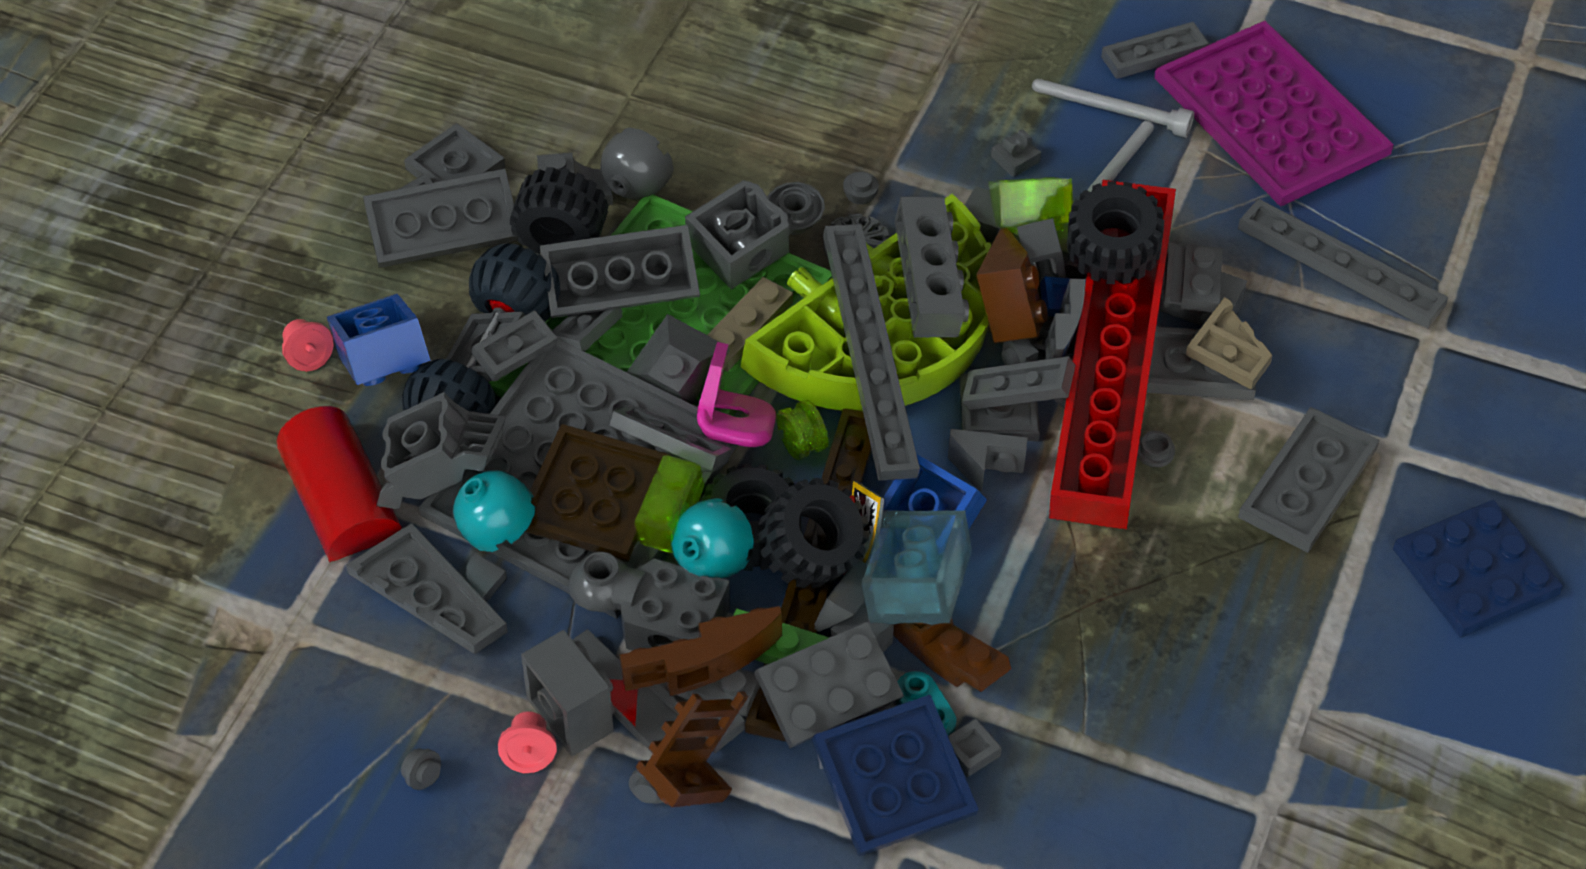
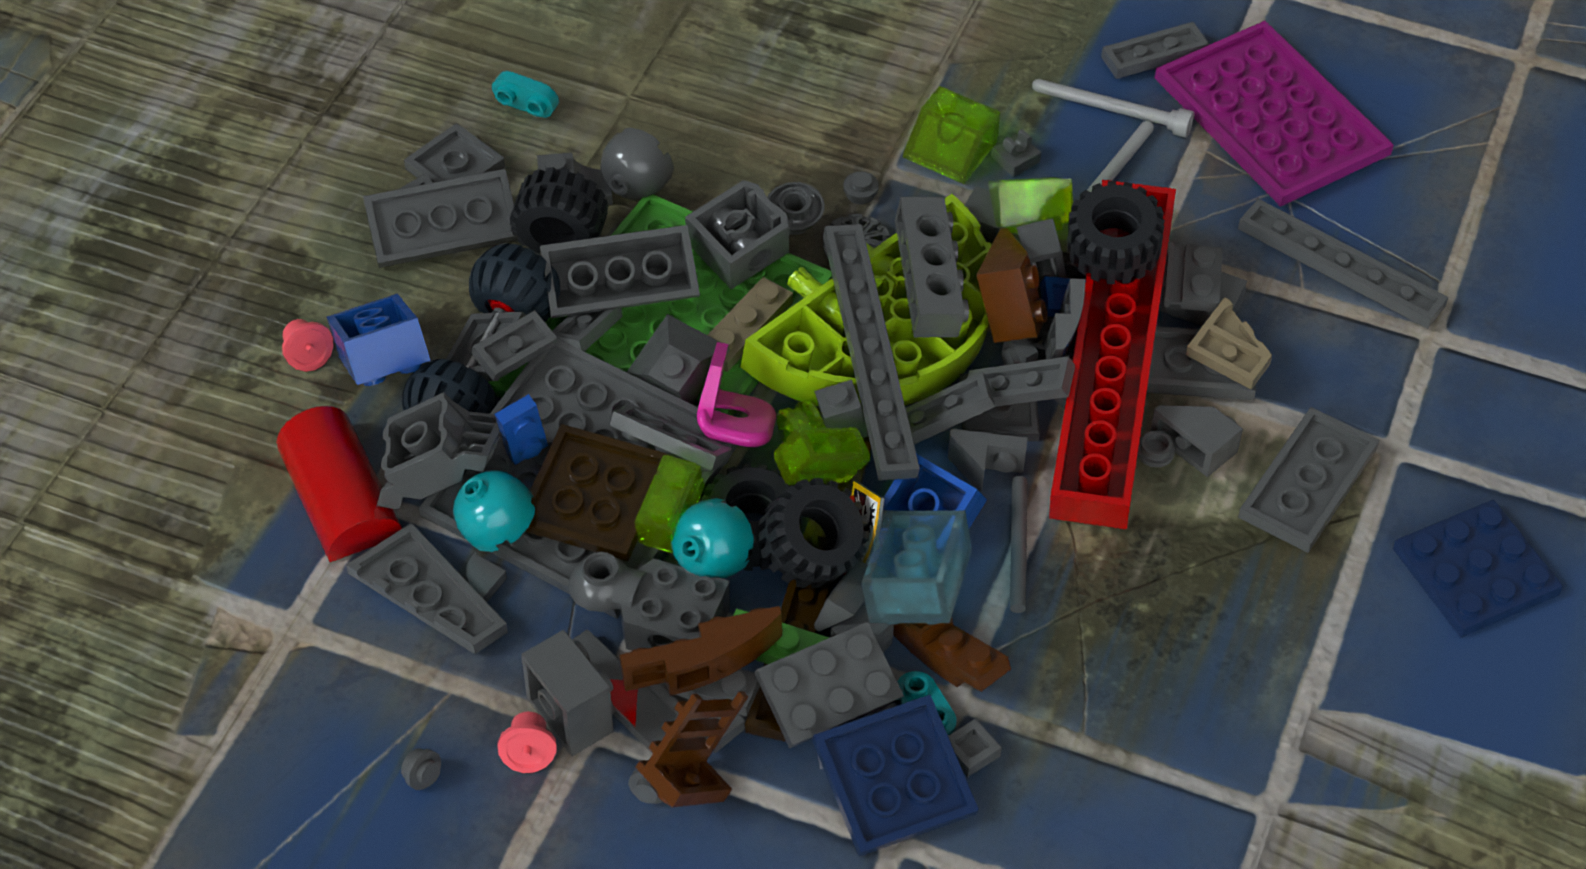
(521, 429): none -> blue plate
(525, 94): none -> teal plate
(821, 453): none -> clear neon green brick
(841, 407): none -> dark grey brick
(949, 407): none -> dark grey plate
(952, 134): none -> clear neon green slope
(1018, 545): none -> dark grey bar
(1199, 434): none -> dark grey slope

